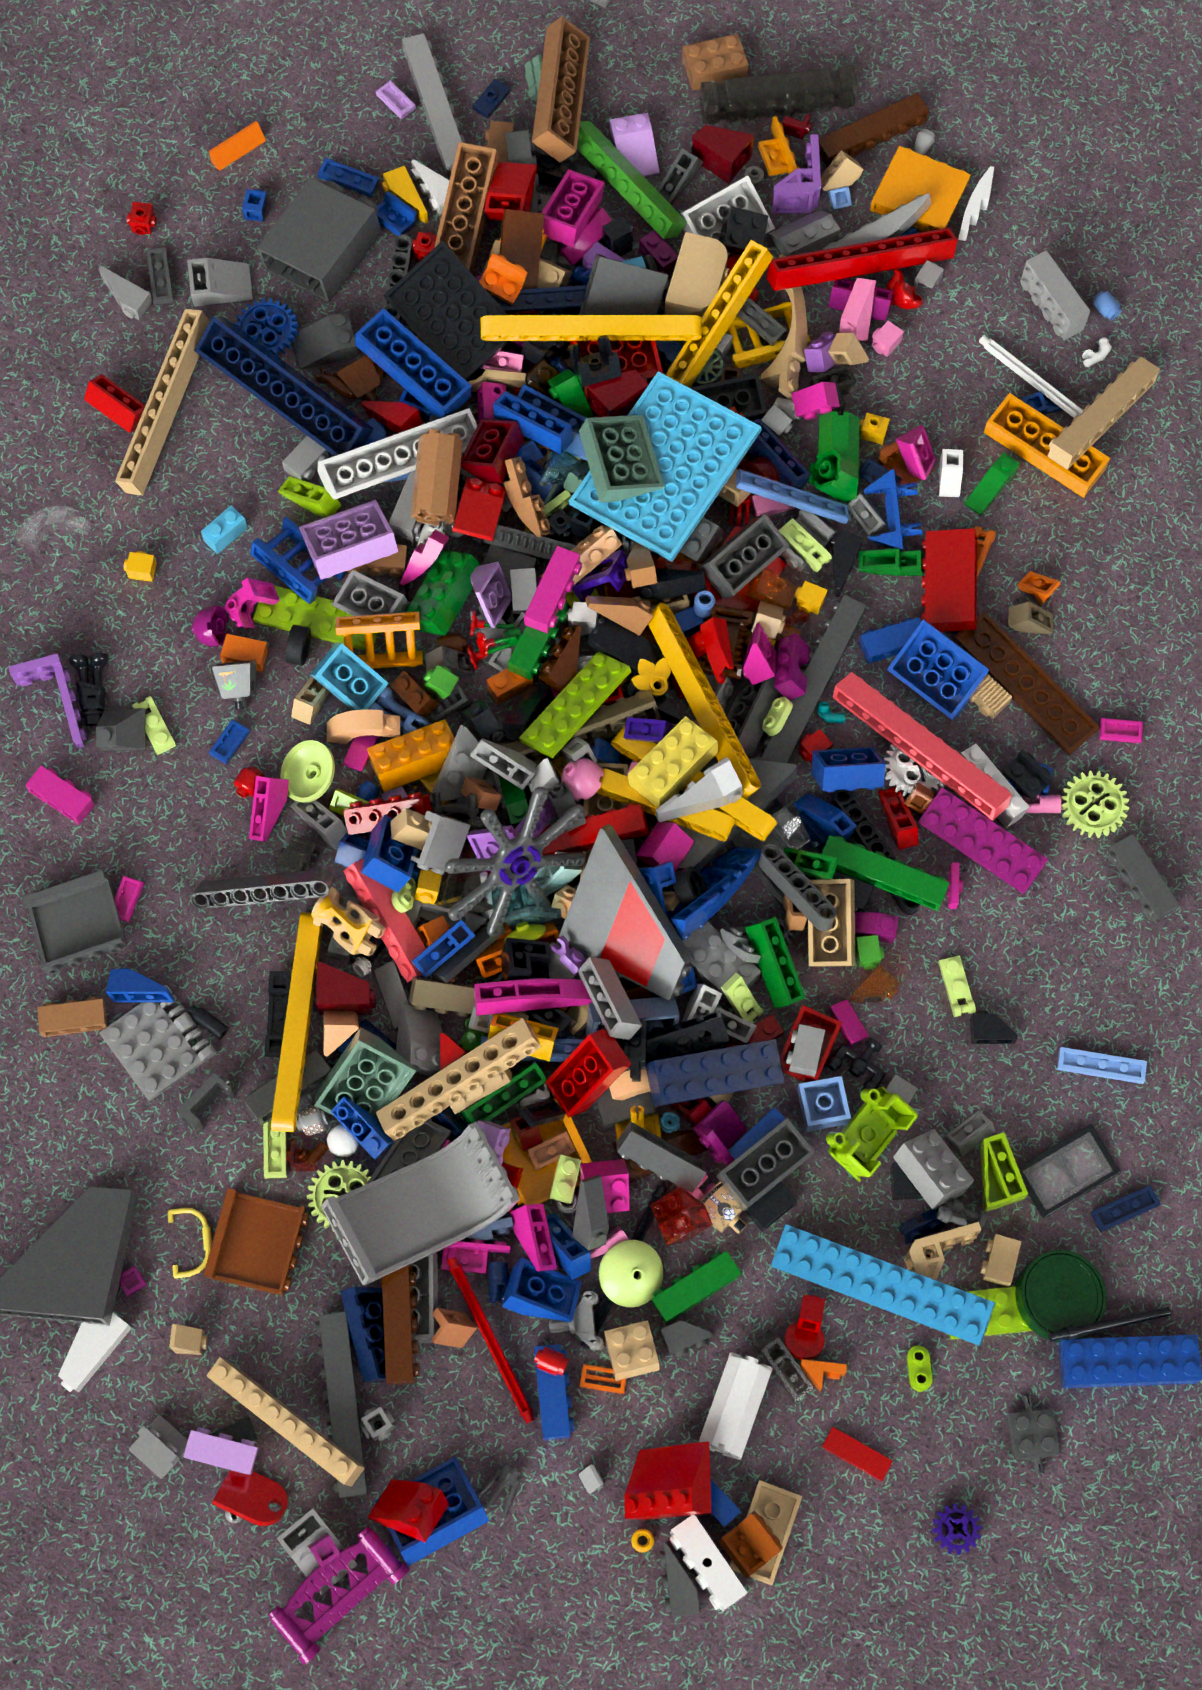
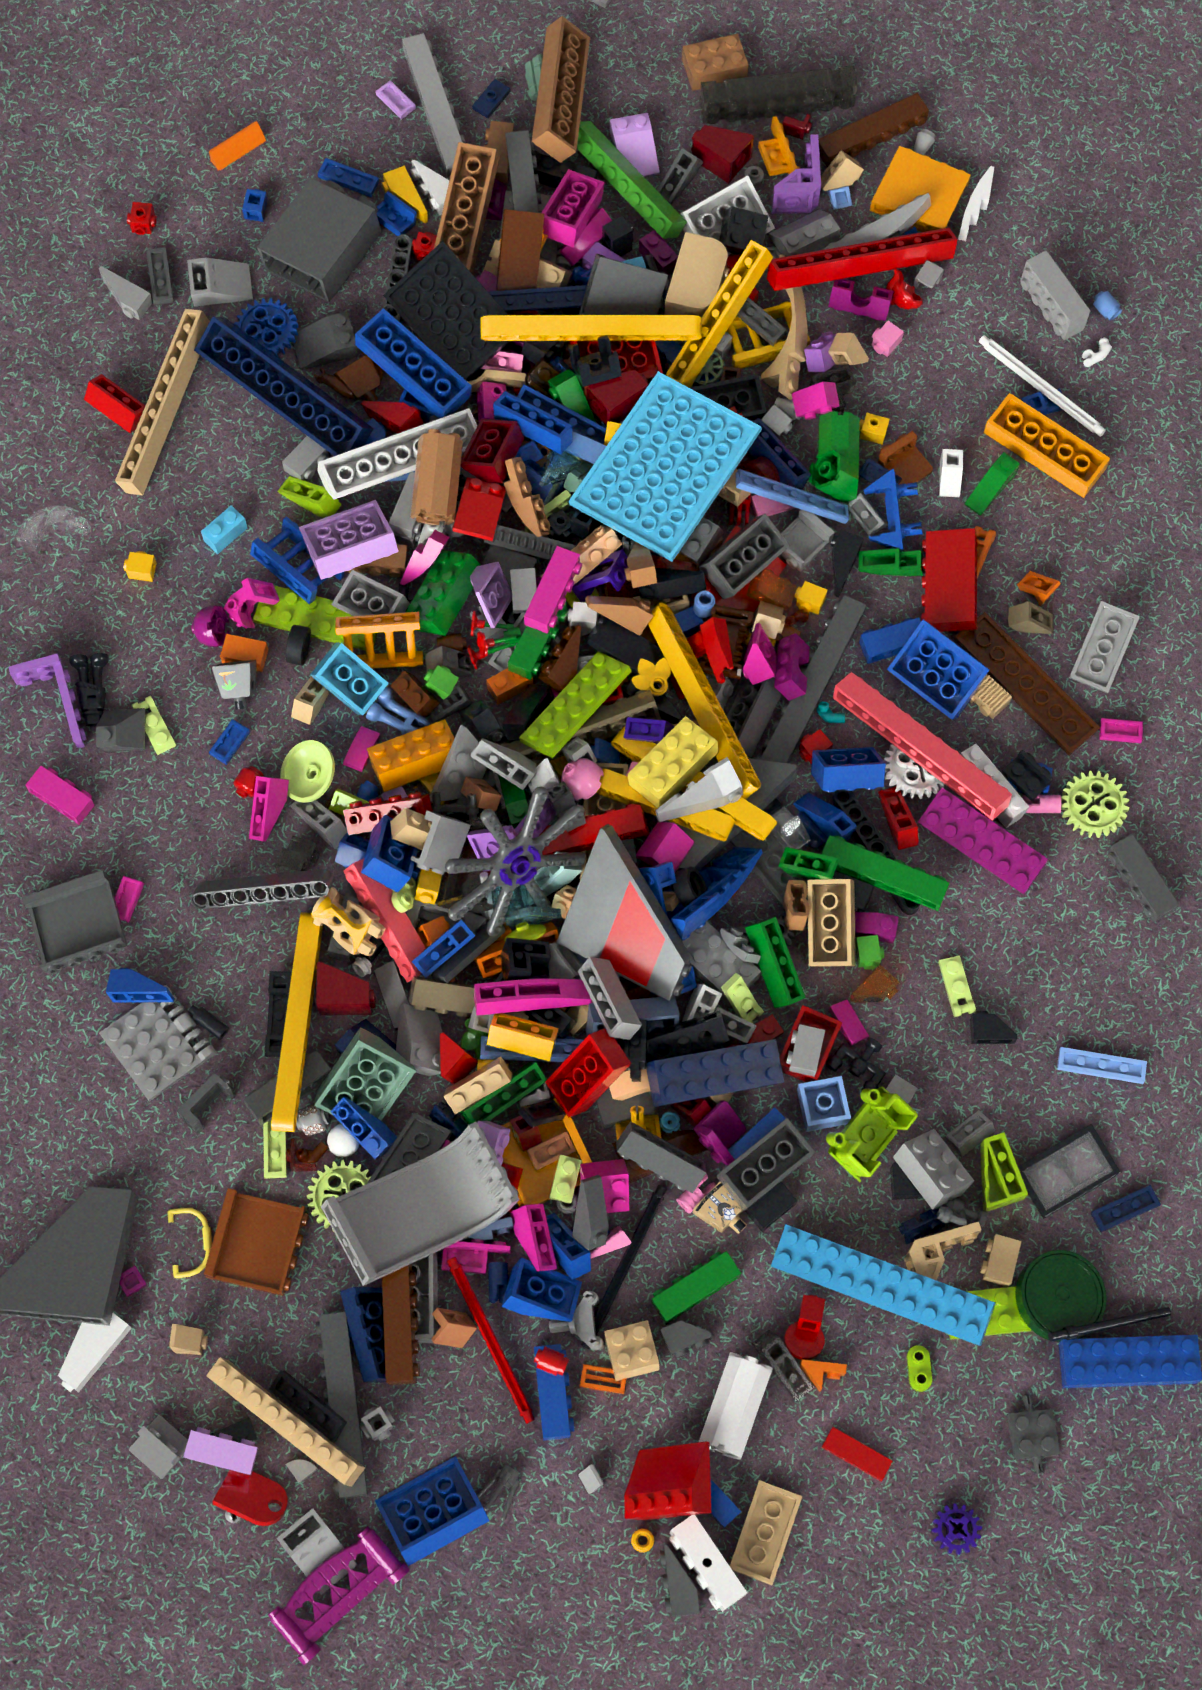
(72, 1017): medium nougat brick -> none
(301, 1469): none -> light grey tile
(308, 1405): none -> black plate
(324, 1550): magenta plate -> none
(338, 1028): light nougat slope -> none
(358, 723): light nougat arch -> none
(410, 1508): red slope -> none
(458, 1079): tan brick -> none
(503, 278): orange bracket -> none
(510, 189): red slope -> none
(571, 957): medium lavender plate -> none
(618, 1270): yellowish green dish -> none
(620, 457): sand green slope -> none
(680, 1216): clear red slope -> none
(751, 1544): dark orange bracket -> none
(777, 716): yellowish green plate -> none
(797, 887): dark grey beam -> none
(805, 545): yellowish green plate -> none
(858, 309): bright pink slope -> none
(917, 452): dark pink slope -> none
(919, 798): dark orange slope -> none
(955, 885): dark pink plate -> none
(1103, 412): tan brick -> none
(1104, 647): none -> light grey plate

